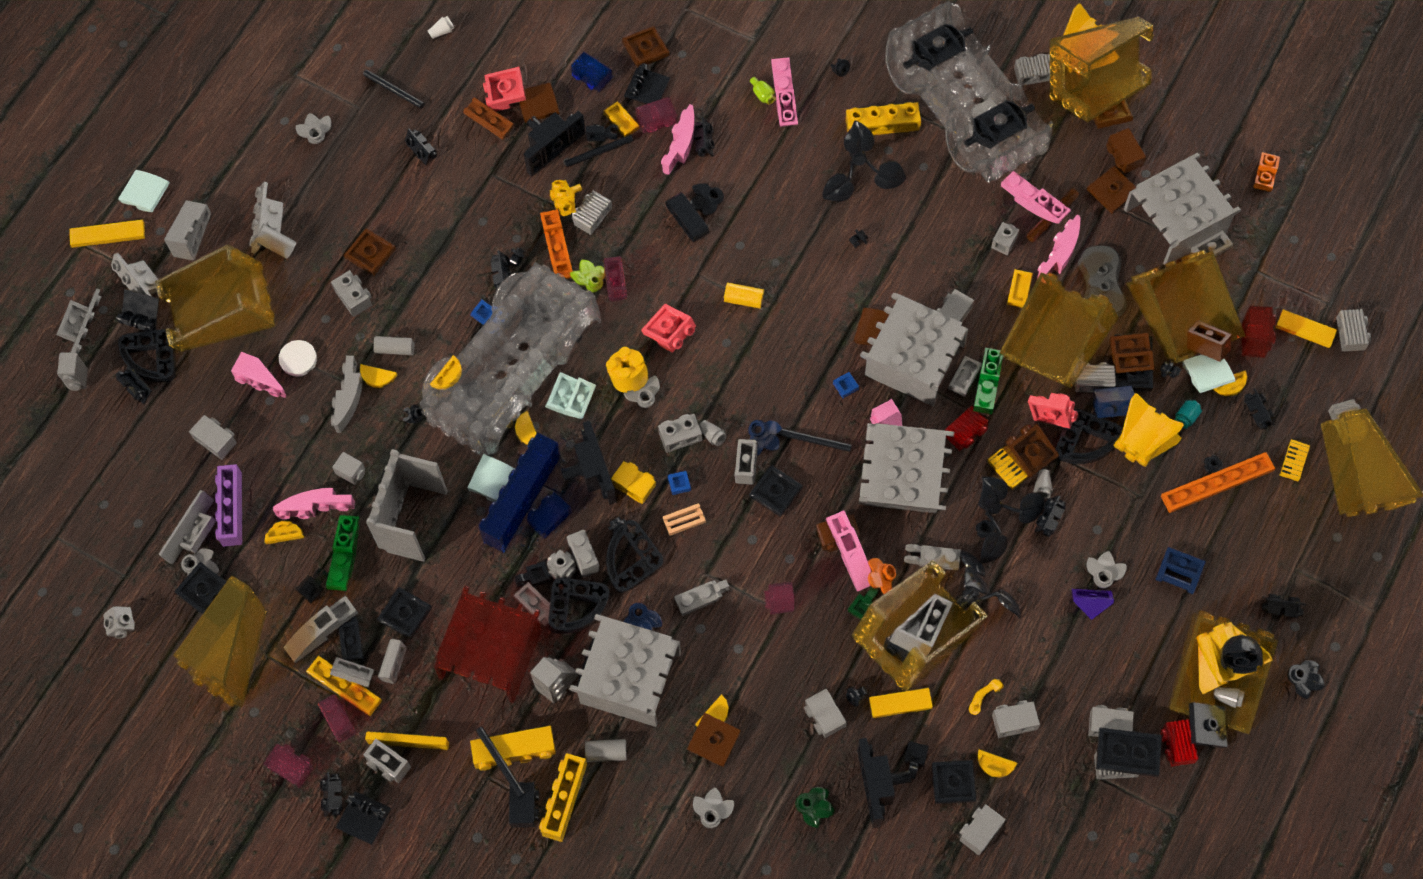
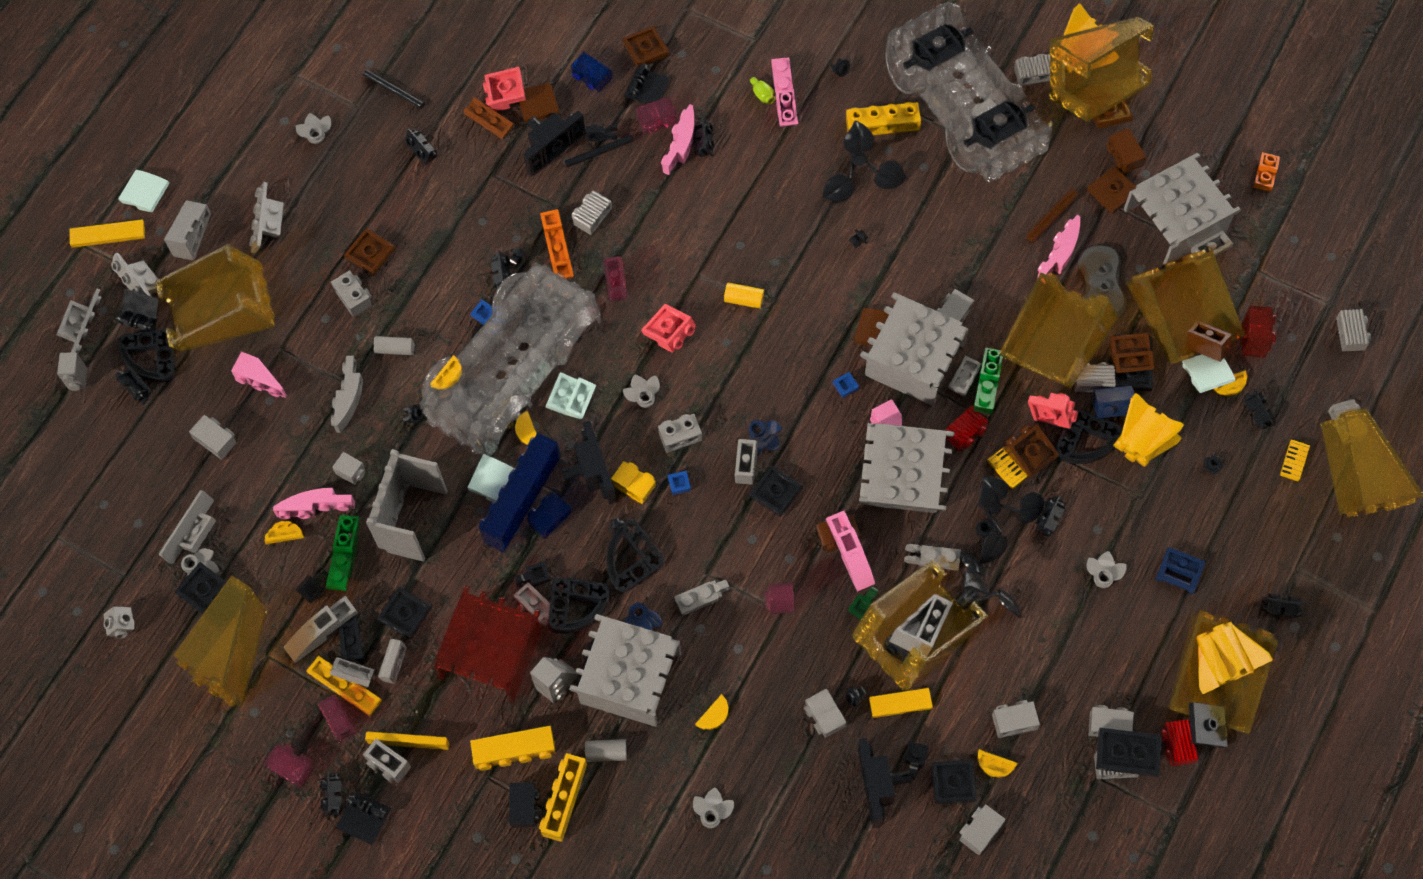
(229, 505): medium lavender brick -> none
(275, 241): light grey brick -> none
(297, 358): white tile -> none
(376, 377): yellow tile -> none
(441, 27): white cone -> none
(500, 762): black bar -> none
(564, 196): yellow brick -> none
(565, 570): light grey brick -> none
(583, 553): light grey brick -> none
(589, 276): lime plate -> none
(619, 116): yellow tile -> none
(627, 370): yellow brick -> none
(687, 217): black beam -> none
(696, 507): light nougat tile -> none
(704, 199): black plate -> none
(713, 739): reddish brown plate -> none
(714, 434): light grey cone -> none
(815, 440): black bar -> none
(817, 808): dark green plate -> none
(881, 575): orange plate -> none
(976, 703): yellow piece -> none
(1005, 238): light grey brick -> none
(1019, 288): yellow tile -> none
(1035, 200): bright pink slope -> none
(1043, 484): light grey cone -> none
(1092, 601): dark purple slope -> none
(1169, 369): black plate -> none
(1188, 413): teal brick -> none
(1217, 482): orange plate -> none
(1229, 696): light grey cone -> none
(1241, 654): black cylinder -> none
(1306, 328): yellow tile -> none
(1308, 678): black plate -> none

